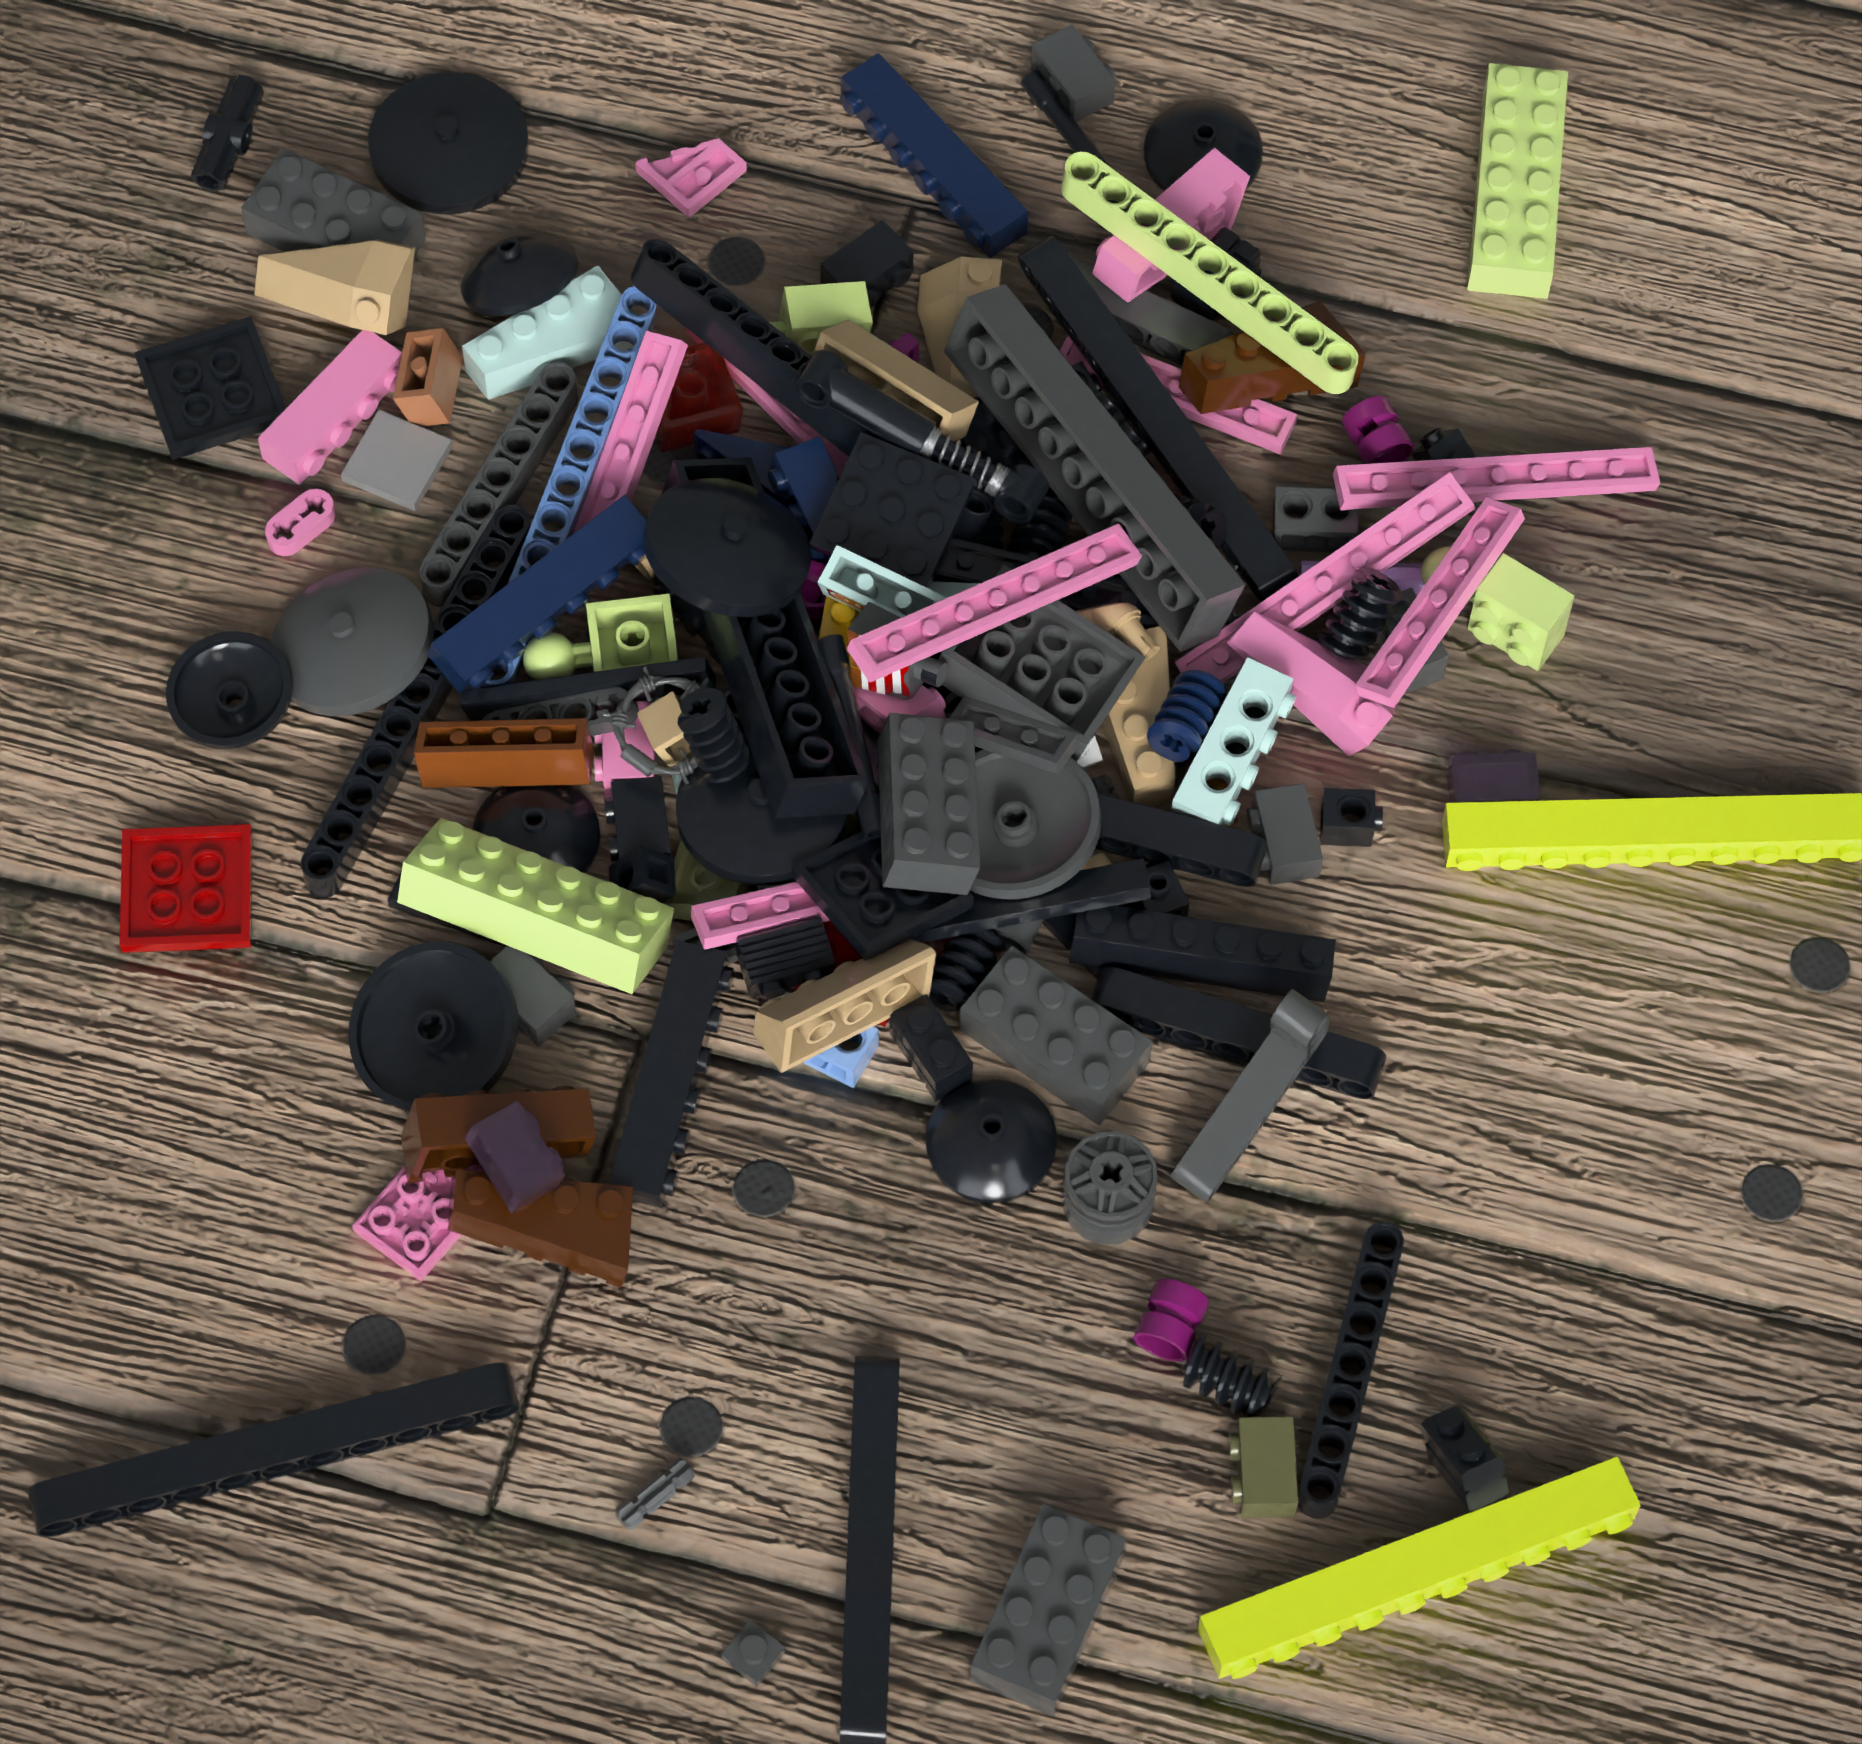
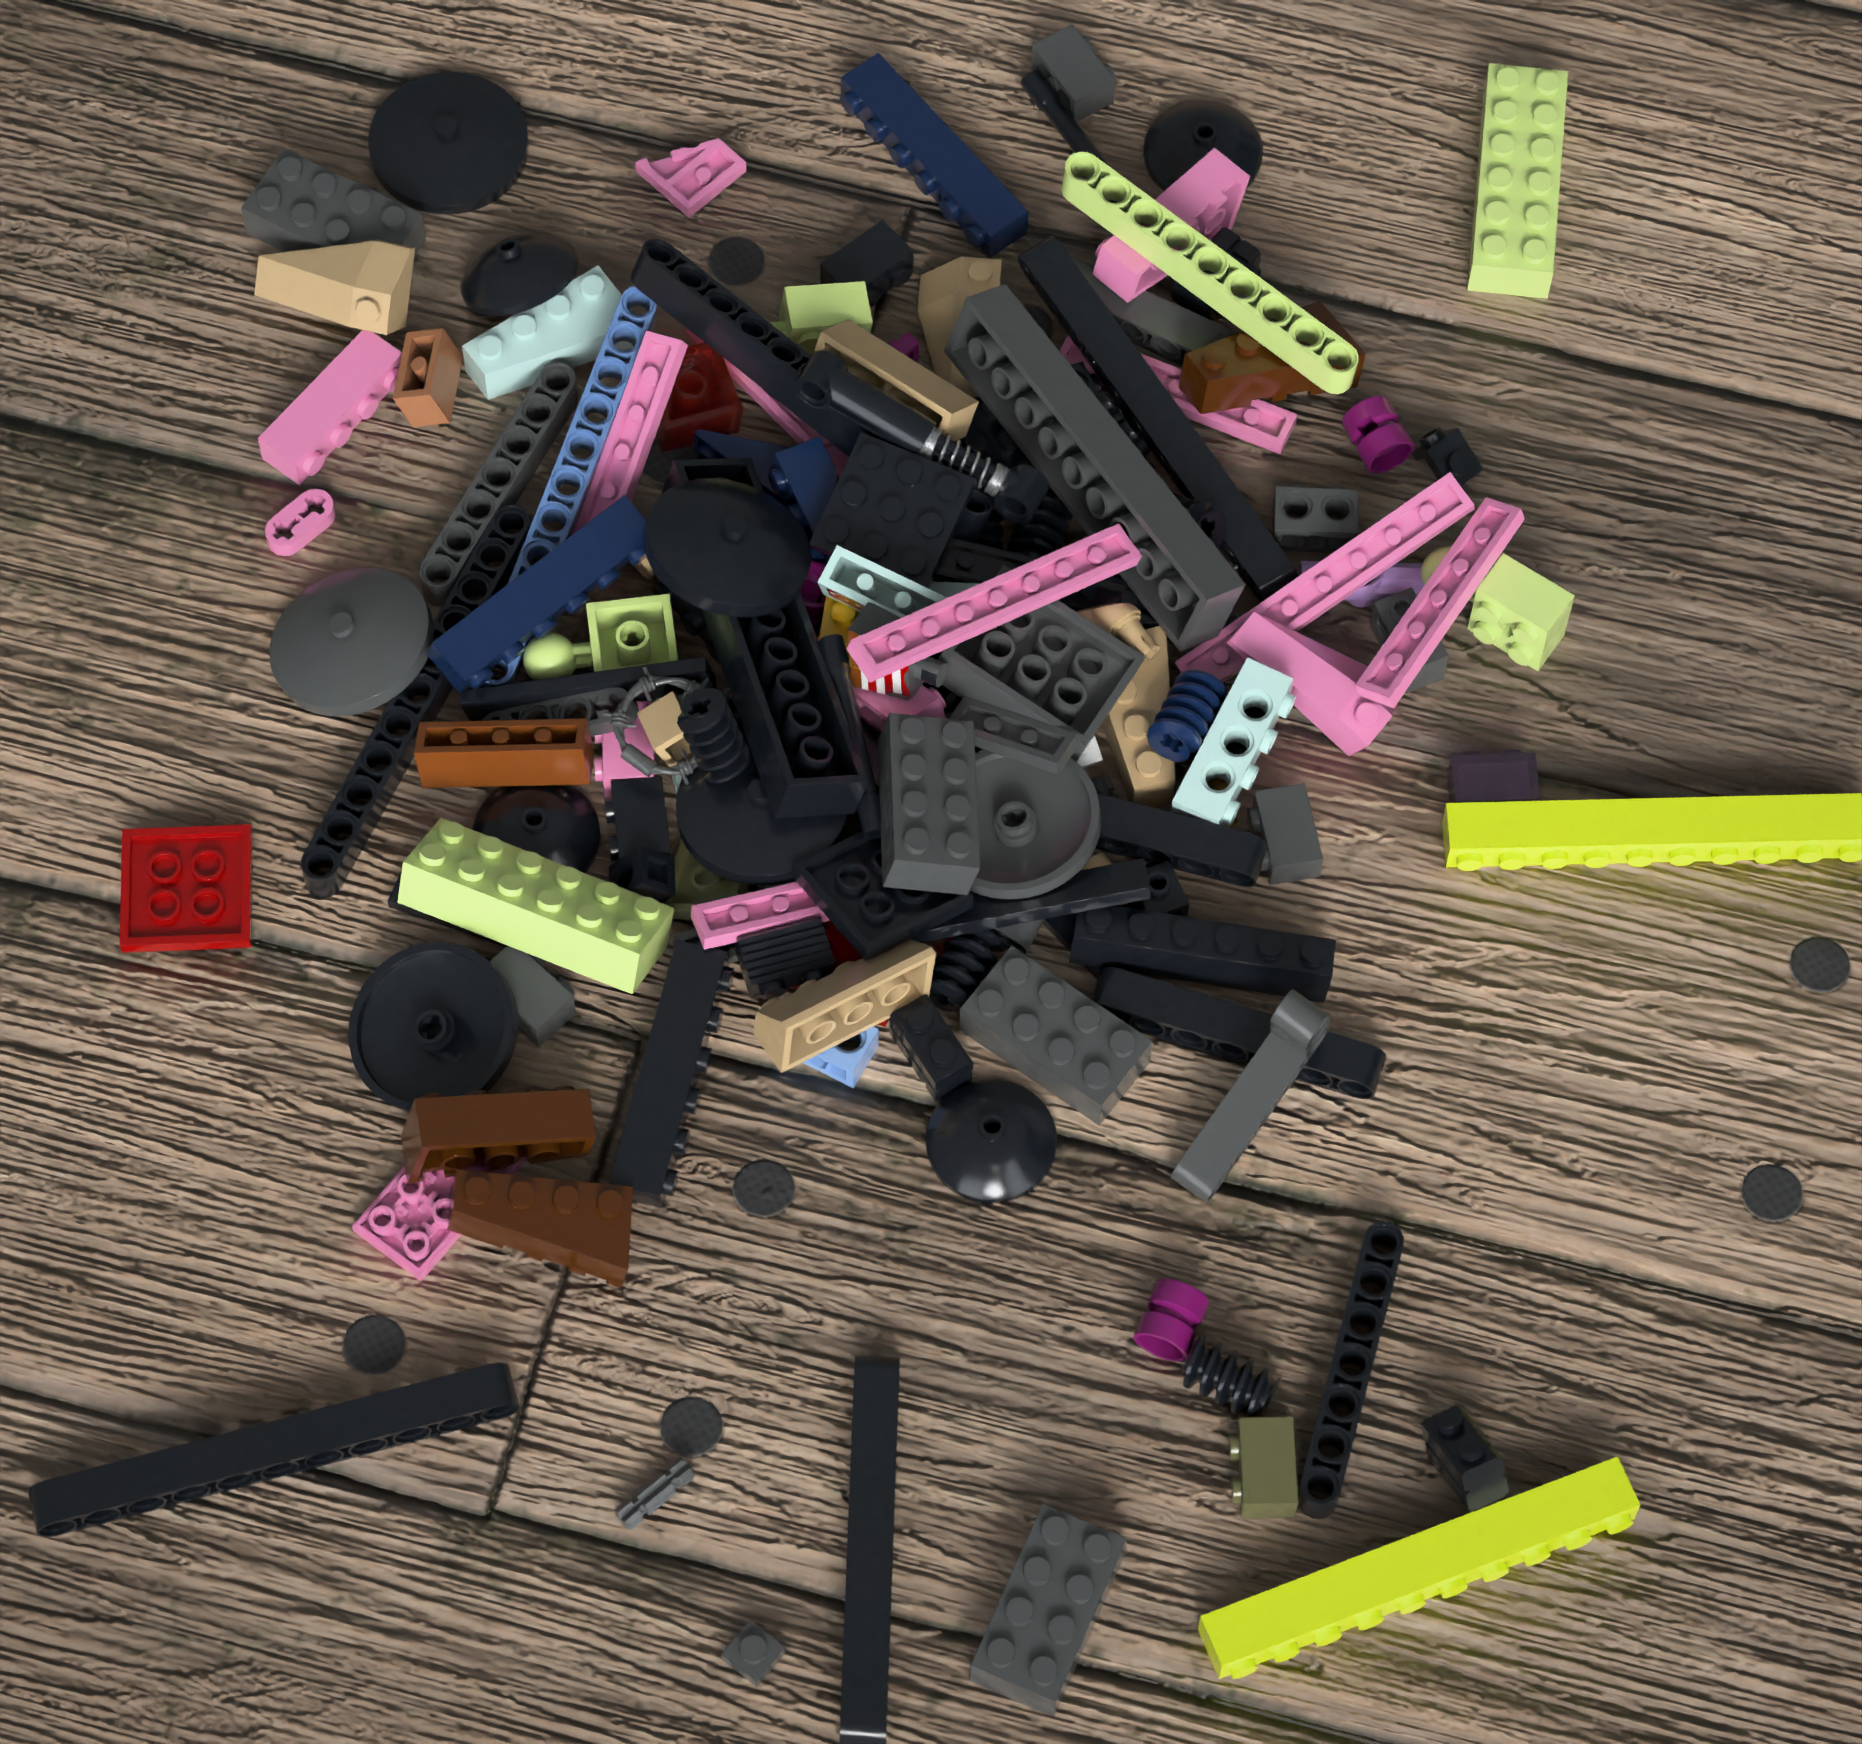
(210, 387): black plate -> none
(223, 670): black dish -> none
(227, 134): black piece -> none
(396, 460): light grey tile -> none
(515, 1156): clear purple brick -> none
(1106, 1209): dark grey wheel -> none
(1340, 831): black brick -> none
(1363, 616): black piece -> none
(1500, 477): bright pink plate -> none

